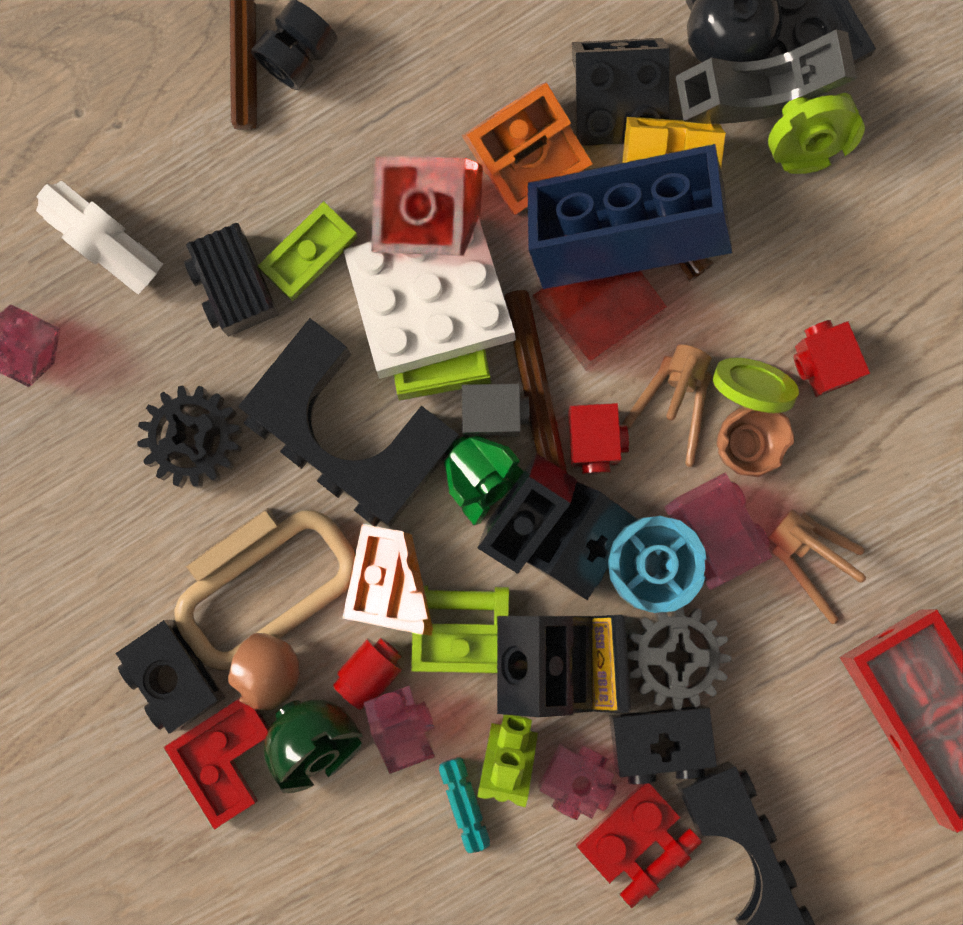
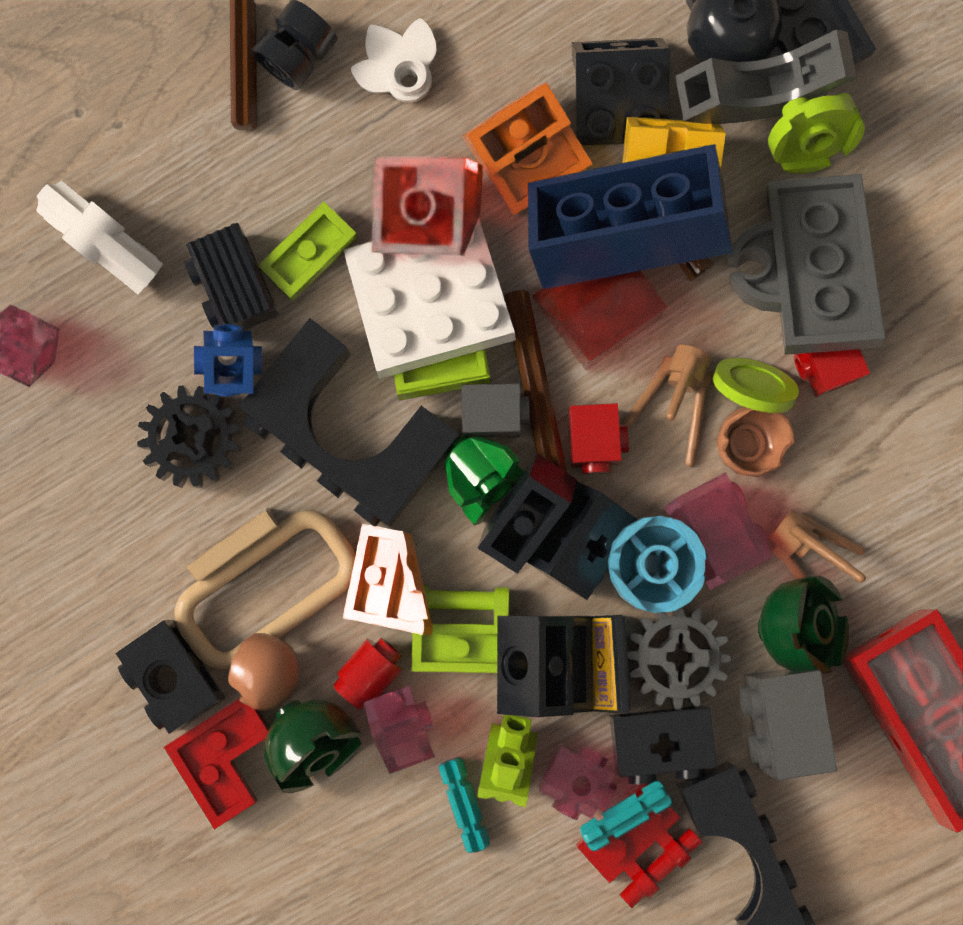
(232, 375): none -> blue brick
(395, 57): none -> white plate
(625, 816): none -> teal axle
(788, 723): none -> dark grey brick
(804, 626): none -> dark green cylinder
(814, 265): none -> dark grey plate

